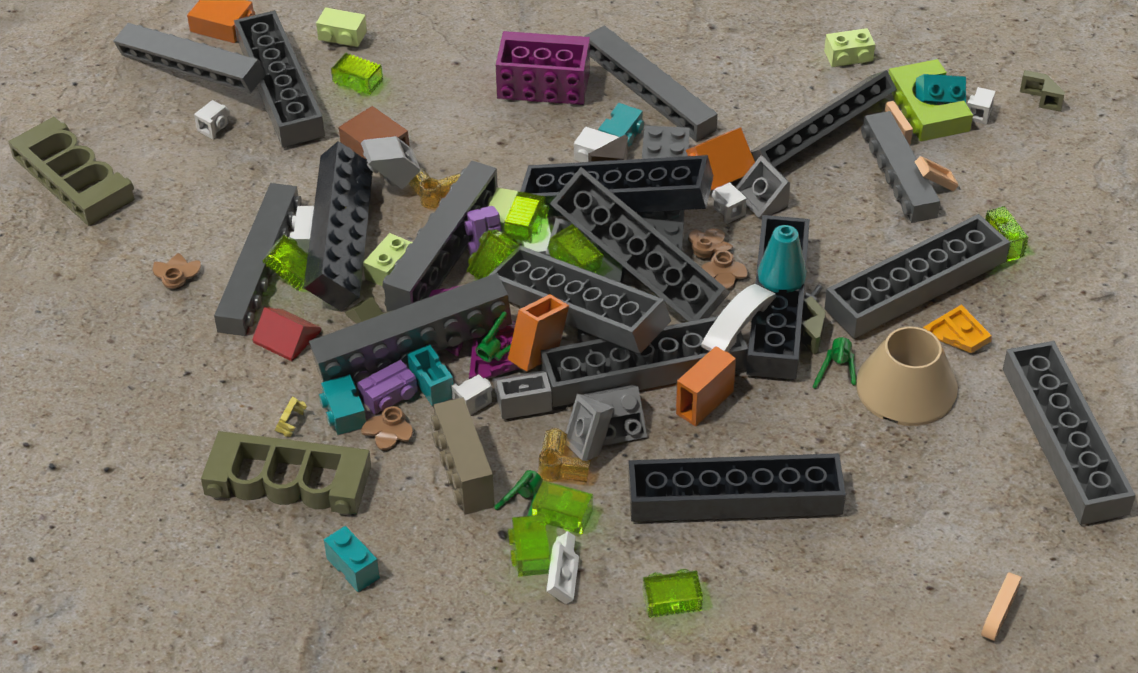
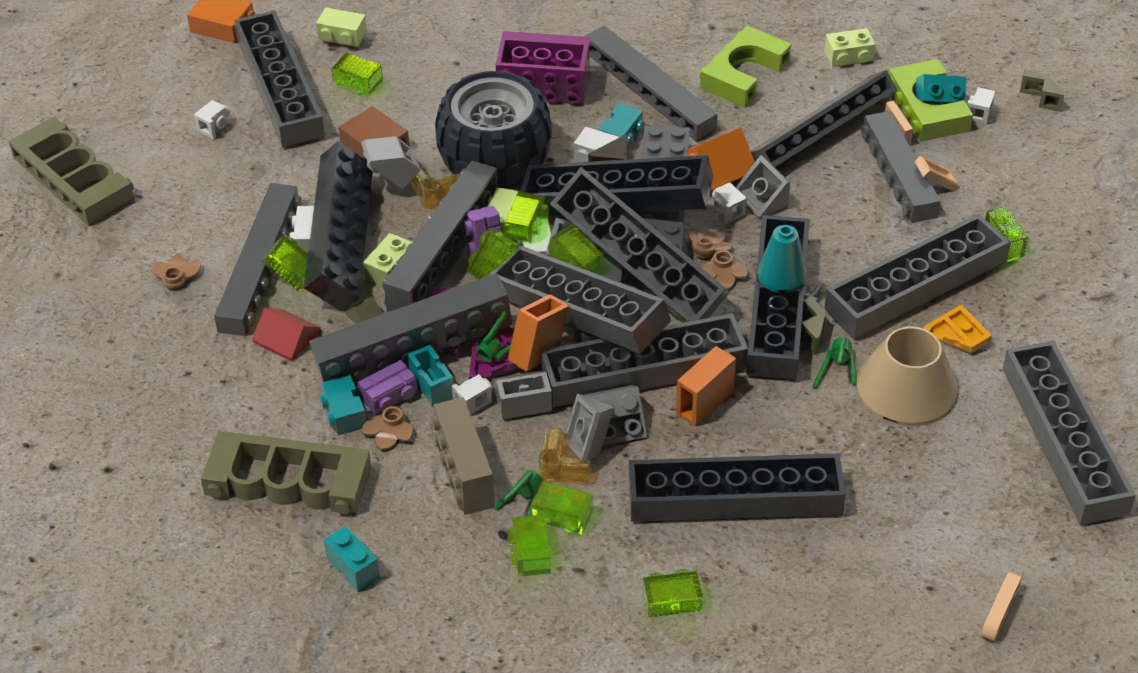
(190, 57): brick -> none
(282, 426): light yellow piece -> none
(495, 123): none -> black wheel
(563, 568): white hinge -> none
(736, 316): white slope -> none
(747, 46): none -> lime arch

